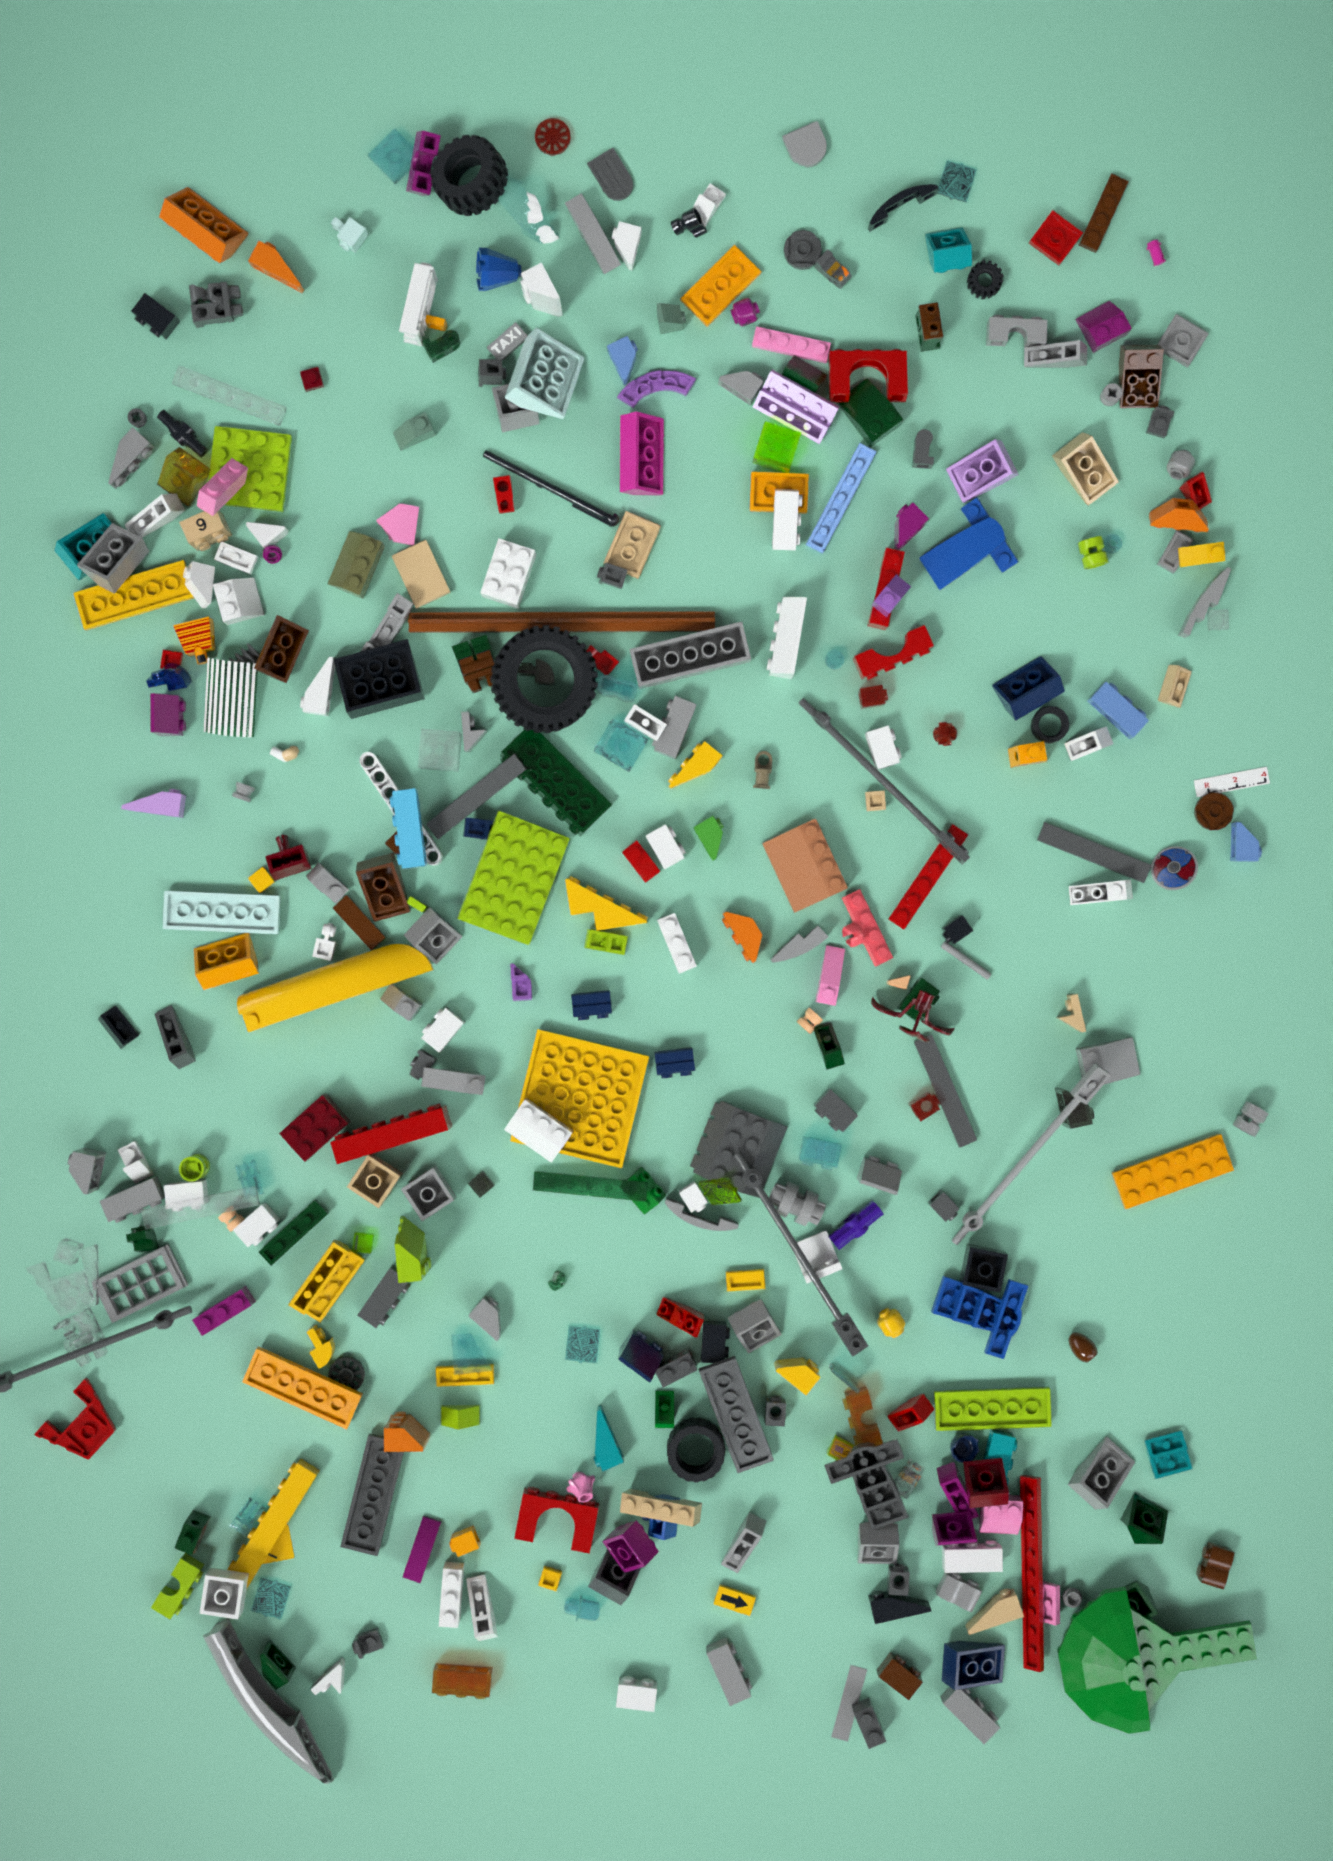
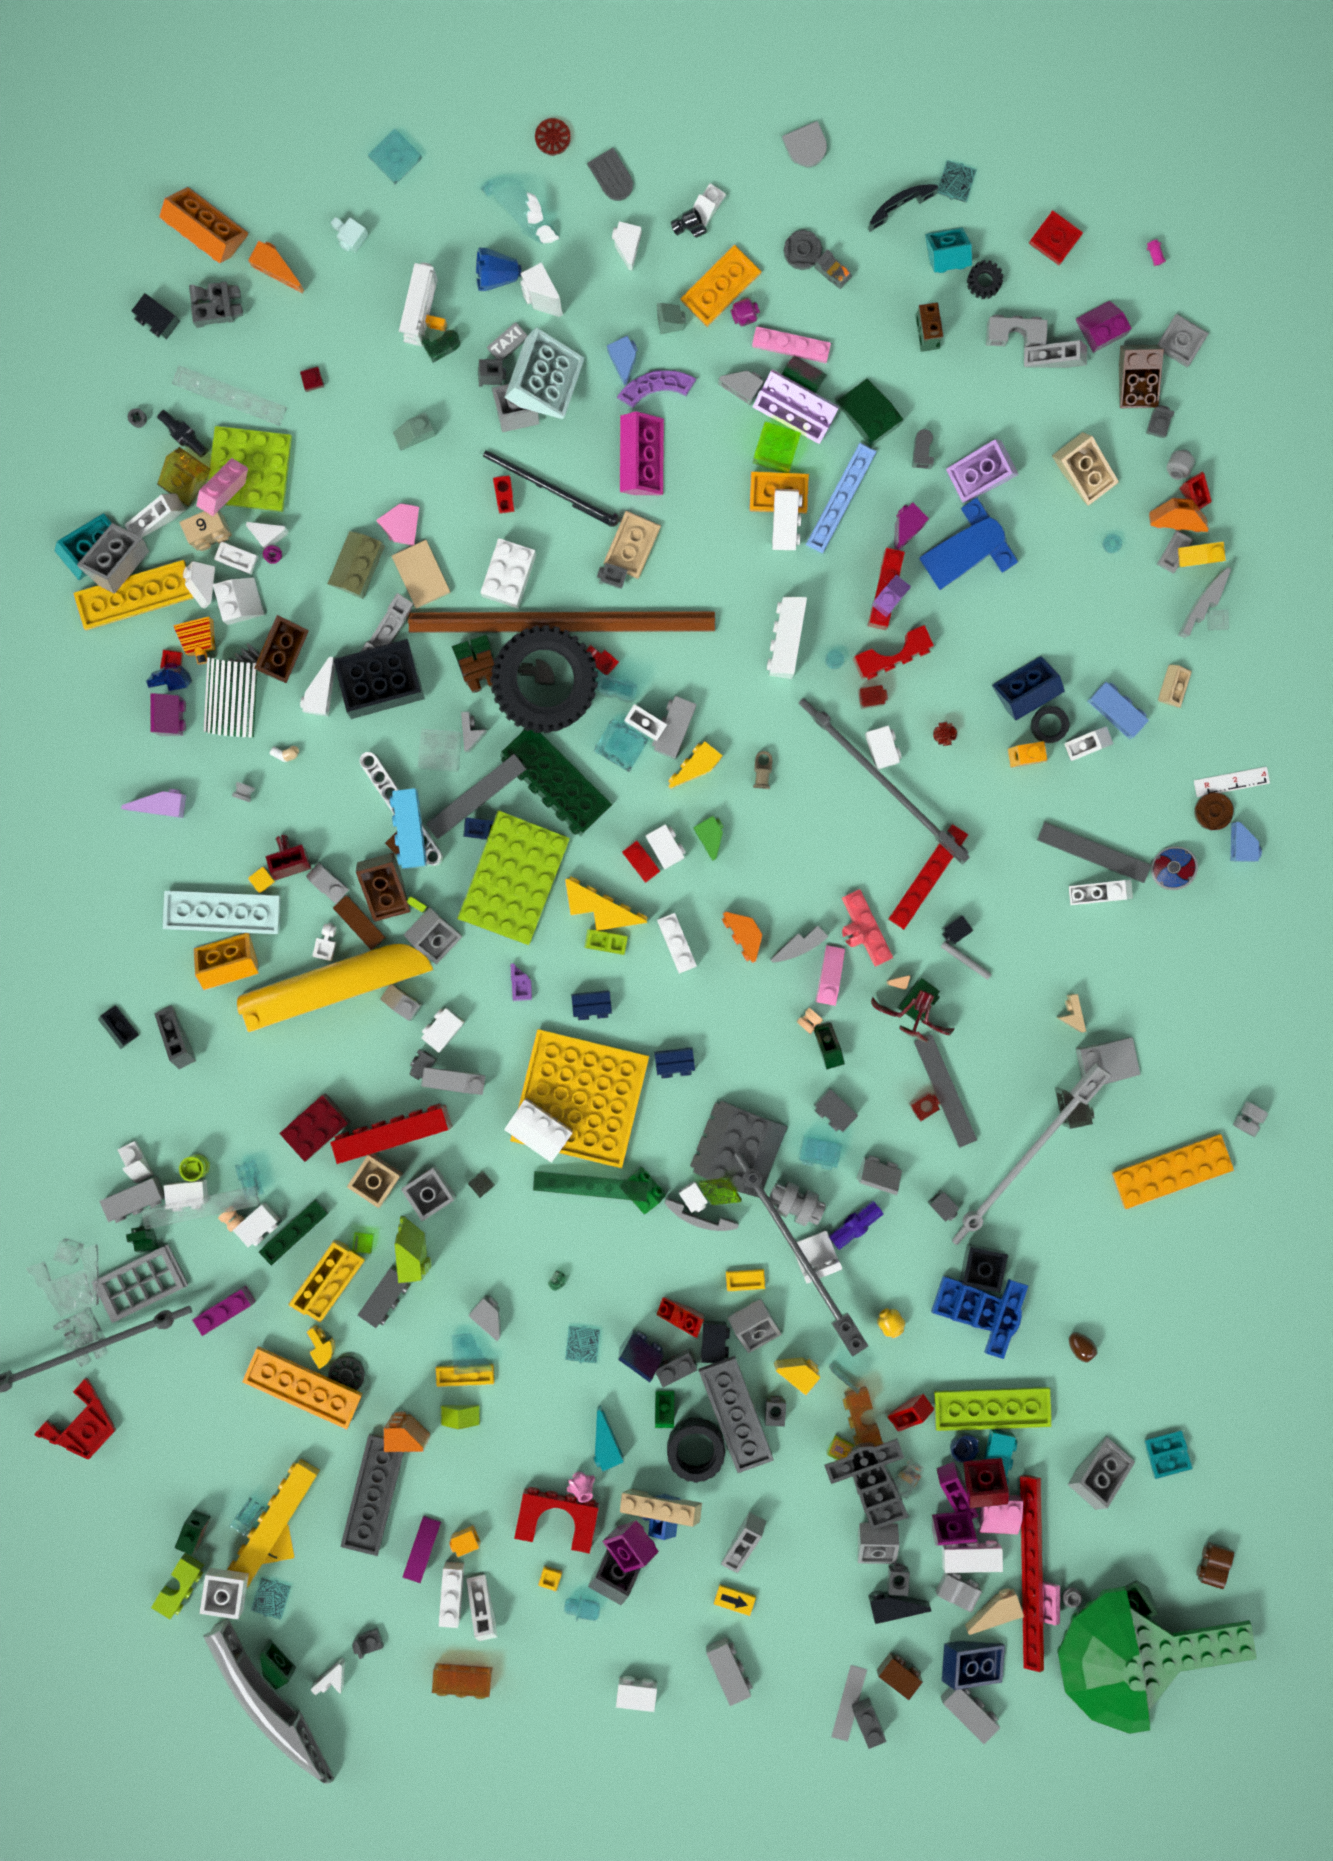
(86, 1168): light grey slope -> none
(130, 453): light grey slope -> none
(424, 151): magenta arch -> none
(455, 161): black tyre -> none
(592, 233): light grey slope -> none
(690, 655): light grey brick -> none
(805, 865): nougat slope -> none
(875, 801): tan plate -> none
(890, 363): red arch -> none
(1093, 559): lime wheel -> none
(1103, 213): reddish brown plate -> none
(1111, 399): light grey wheel -> none
(1145, 1521): dark green slope -> none

